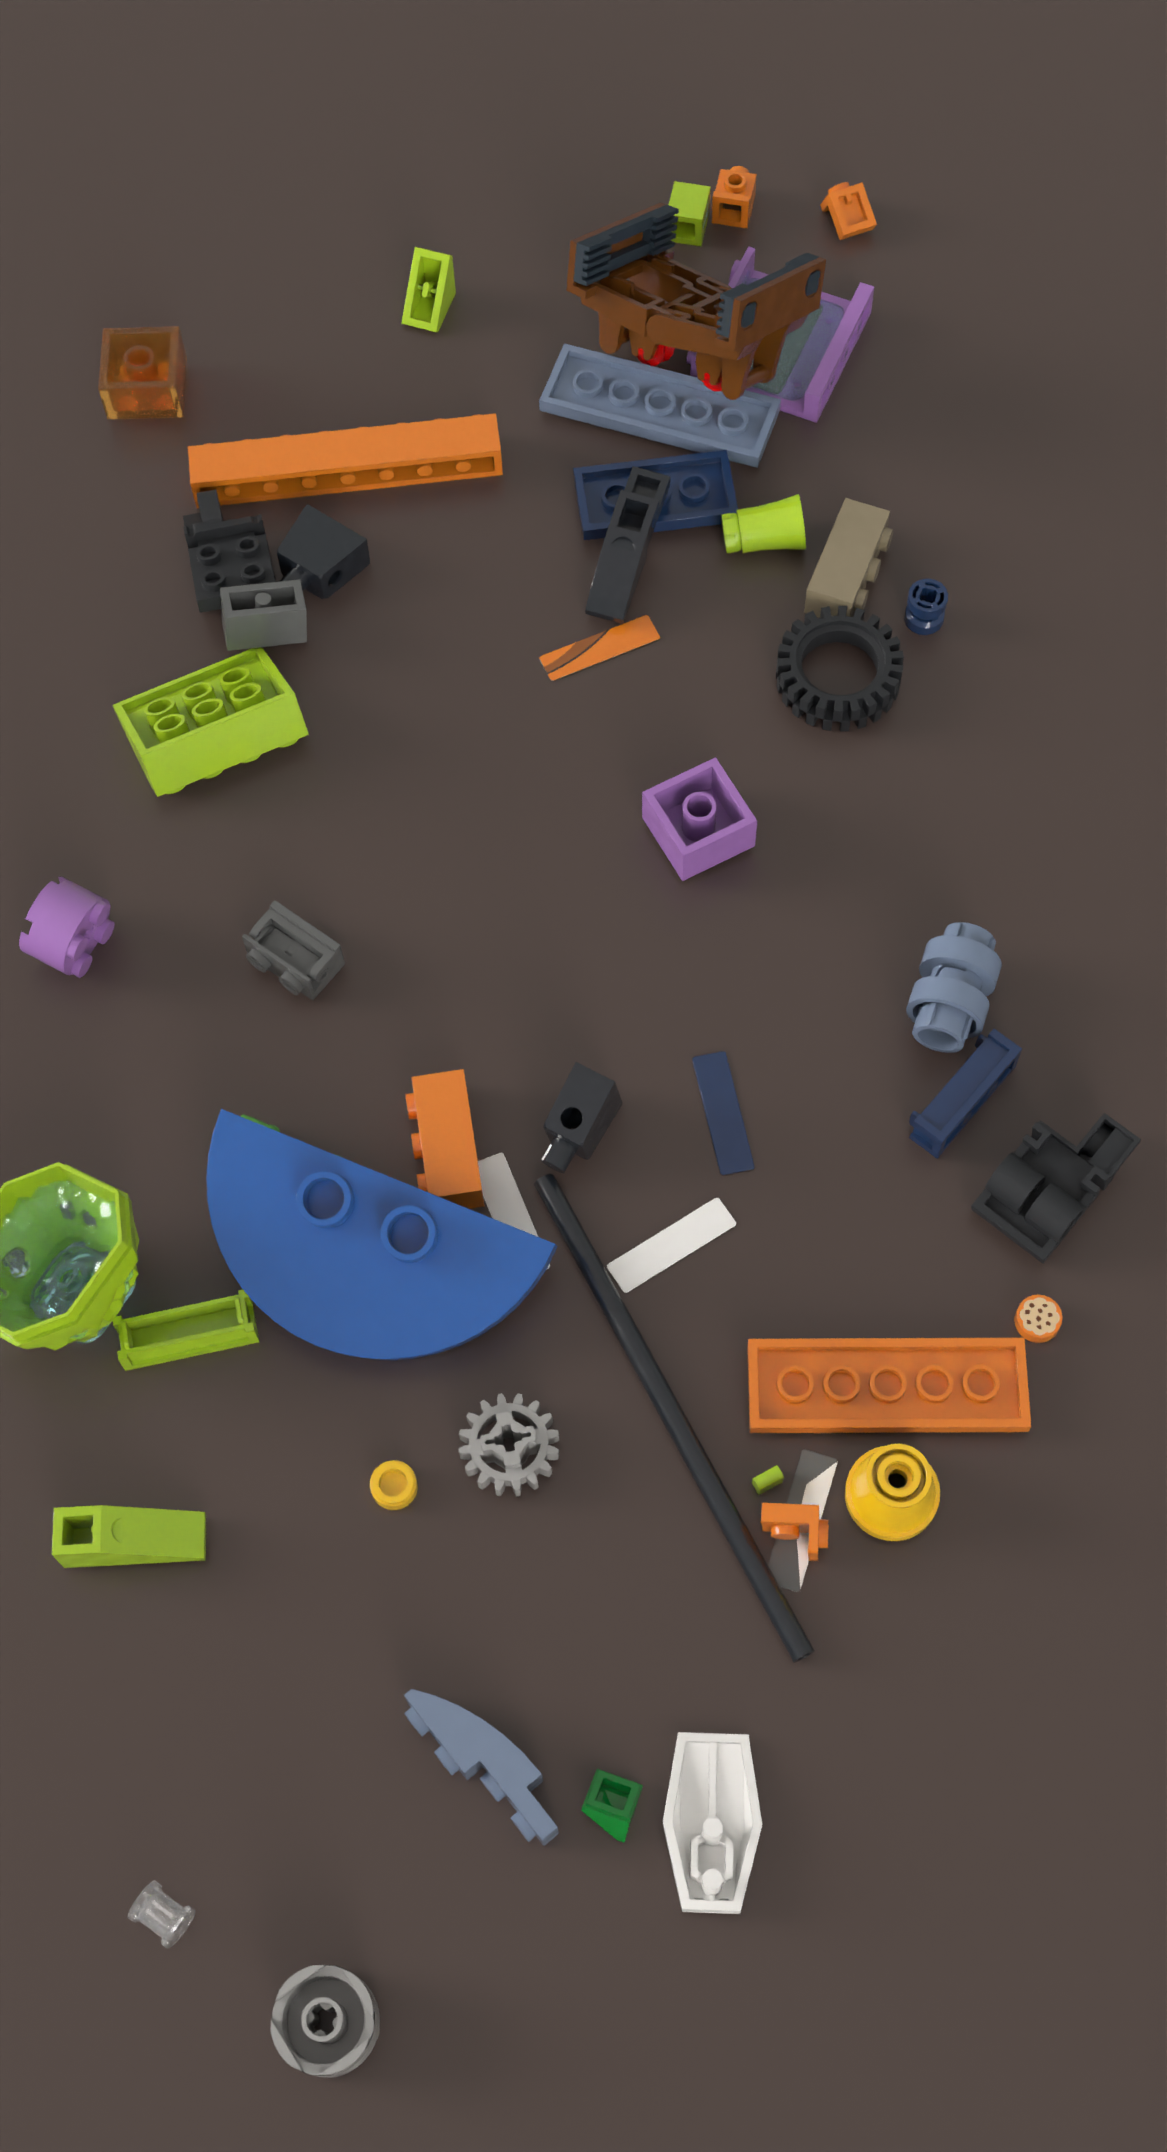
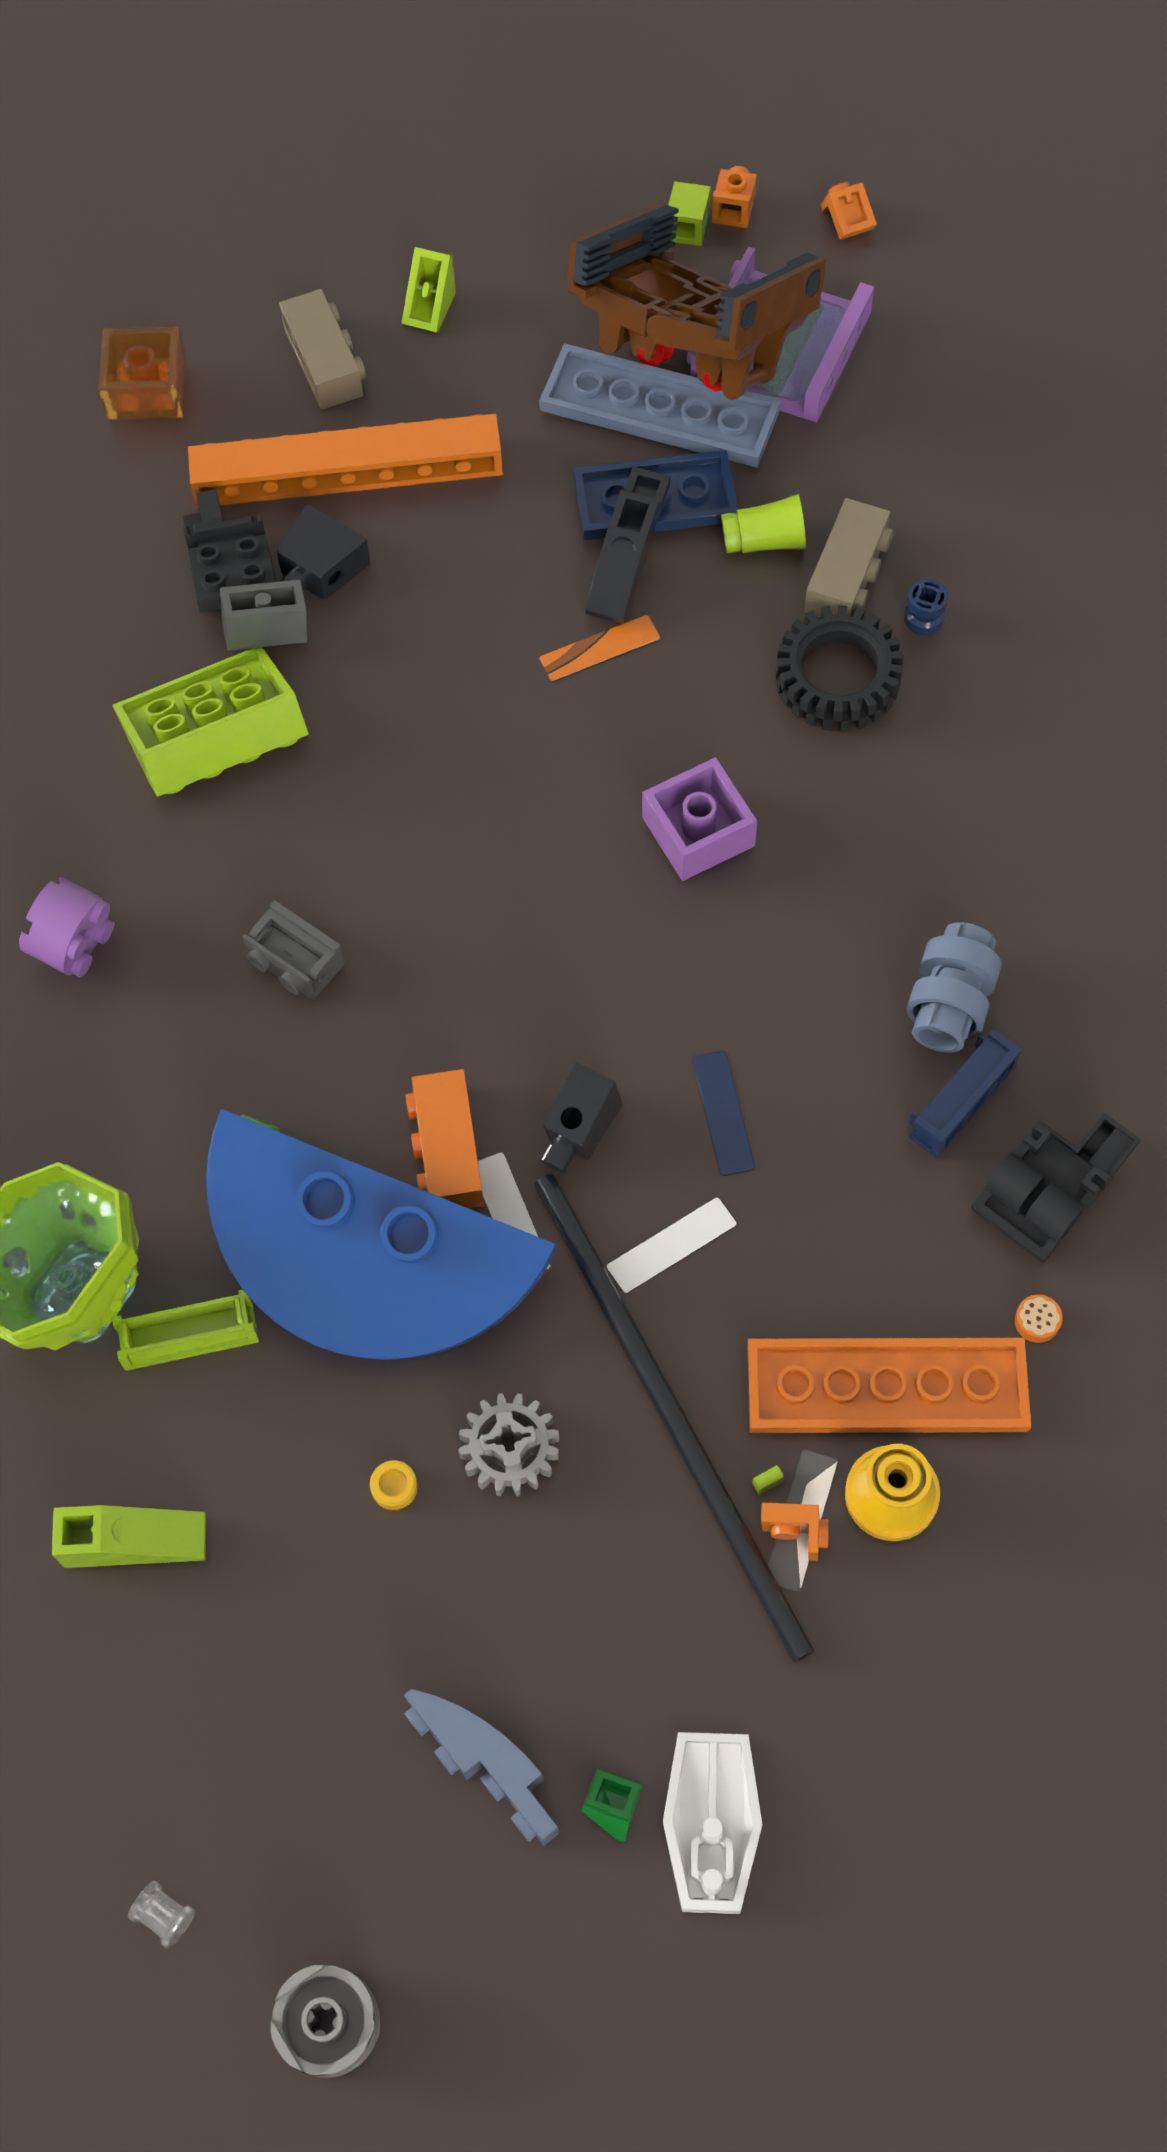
(323, 348): none -> dark tan brick

